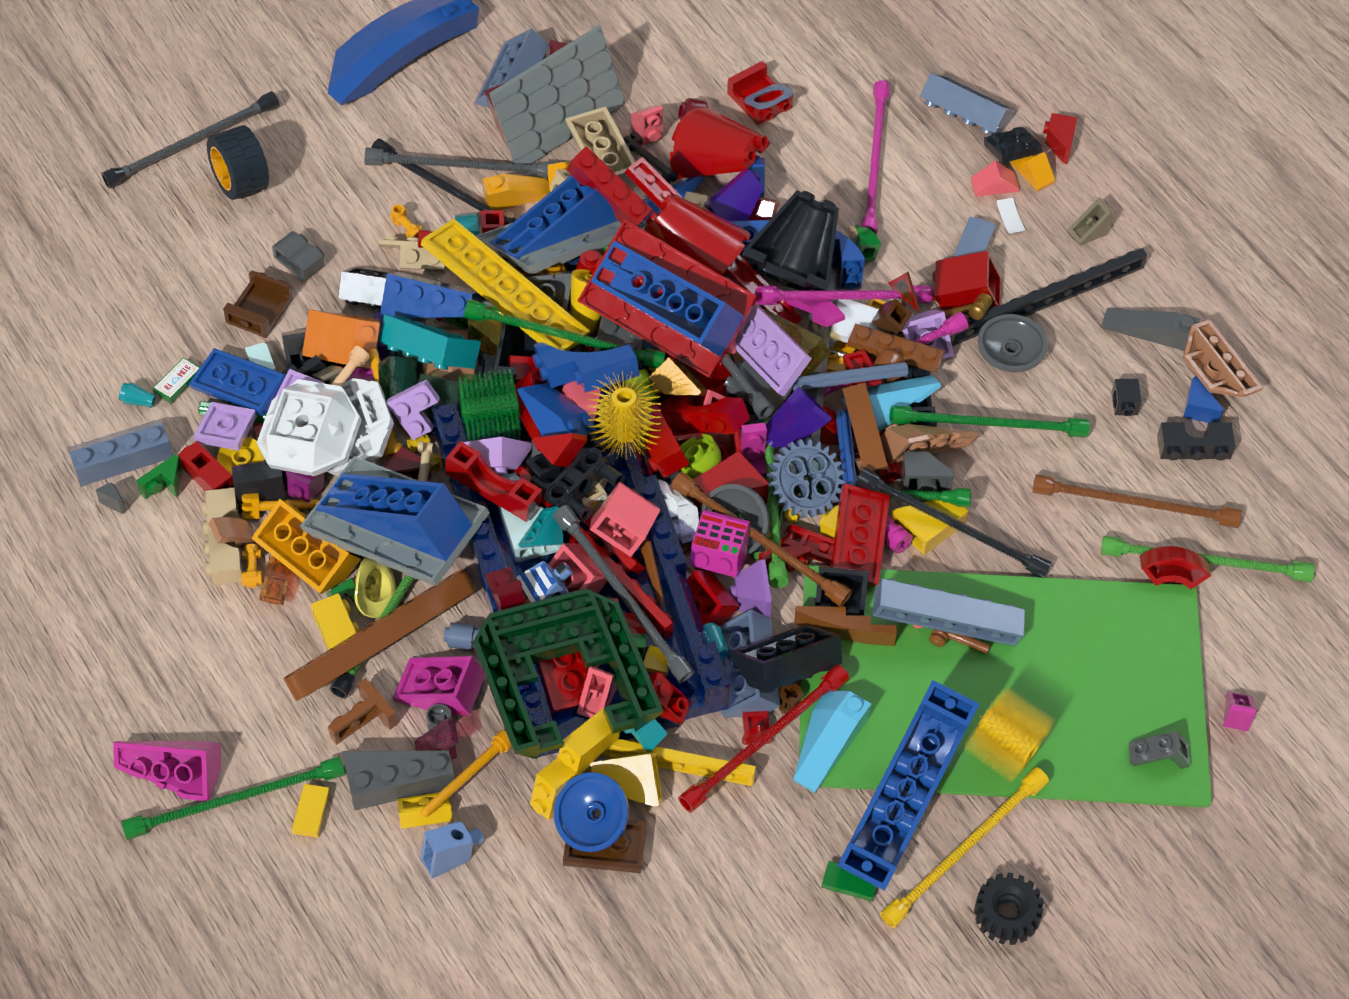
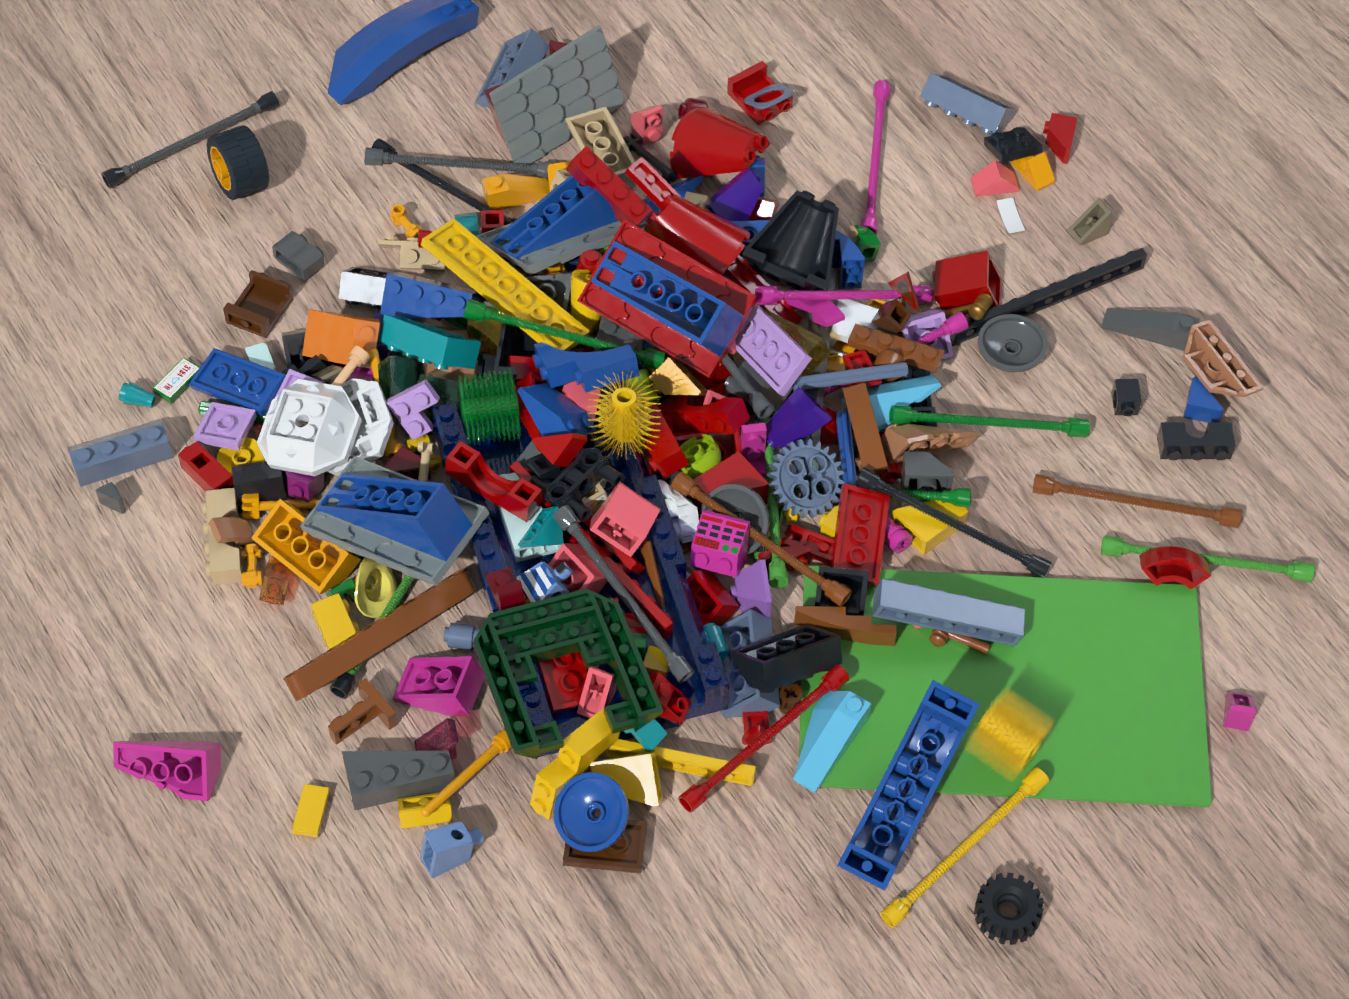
(138, 826): green hose -> none
(165, 474): green slope -> none
(437, 714): dark grey wheel -> none
(501, 452): lavender slope -> none
(846, 883): green tile -> none
(974, 237): sand blue piece -> none
(1160, 747): flat silver bracket -> none

